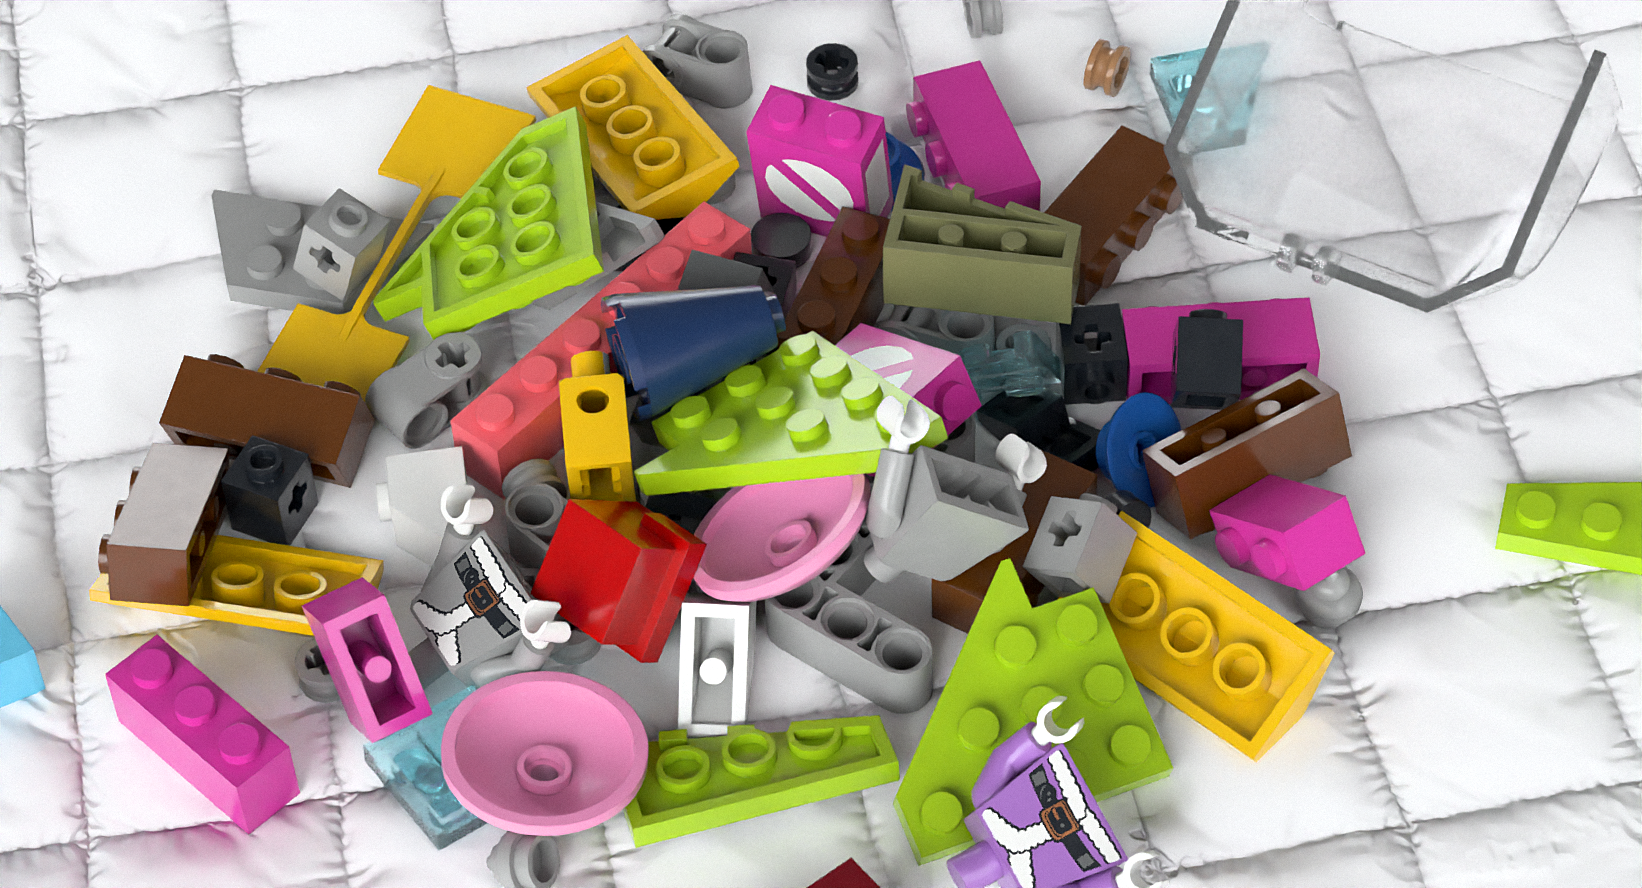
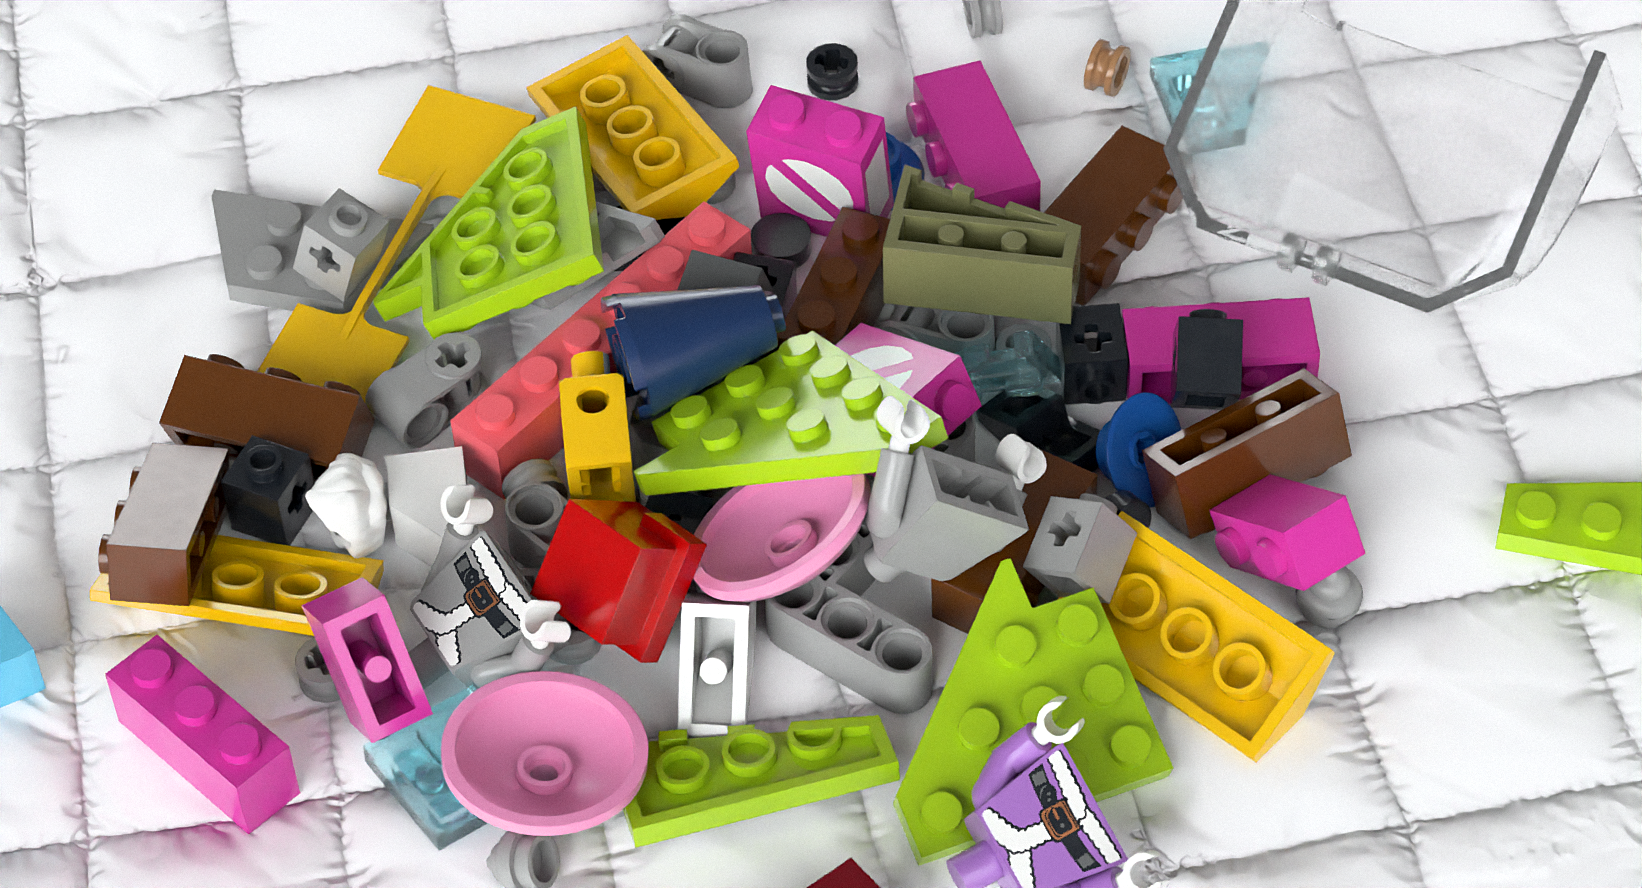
(351, 504): none -> white piece

